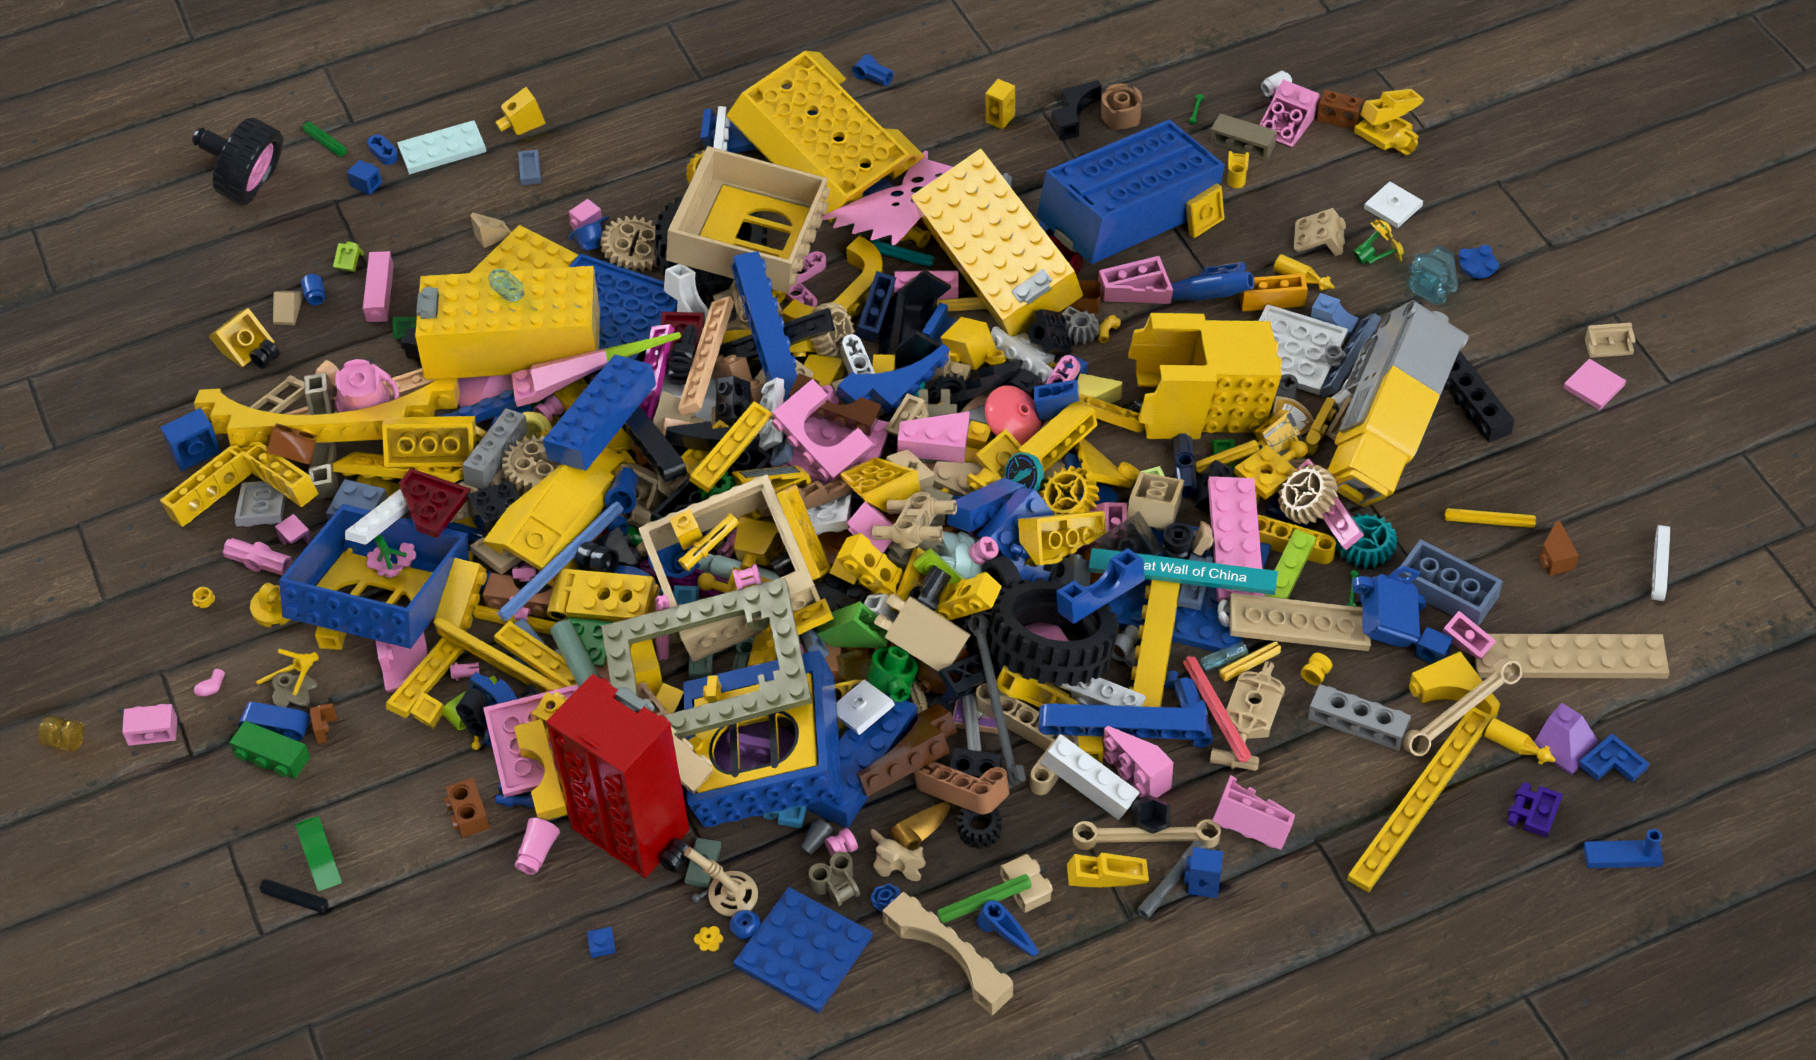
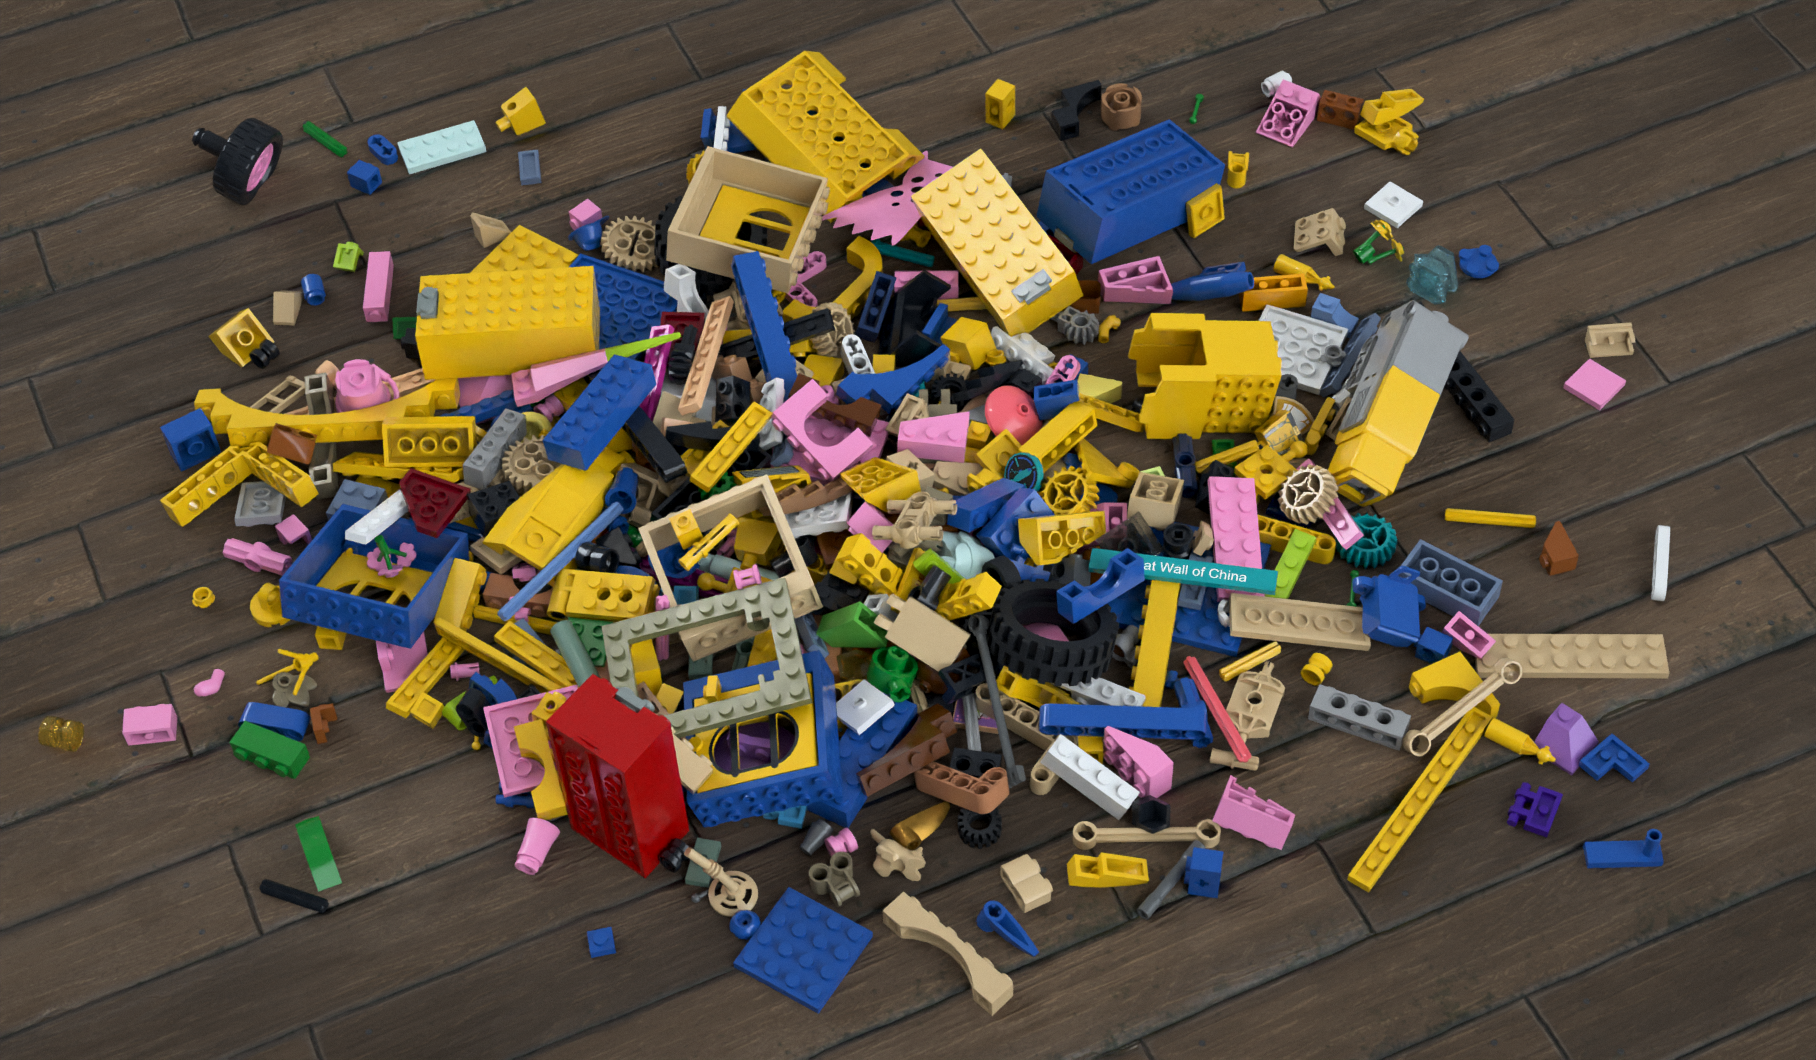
(470, 806): dark orange brick -> none
(506, 284): clear light blue plate -> none
(703, 940): yellow plant -> none
(803, 532): yellow tile -> none
(805, 619): yellow plate -> none
(868, 68): blue piece -> none
(884, 895): blue plate -> none
(980, 899): bright green axle -> none
(983, 550): bright pink wheel -> none
(1050, 332): black plate -> none
(1224, 656): clear light blue axle -> none
(1243, 137): dark tan brick -> none

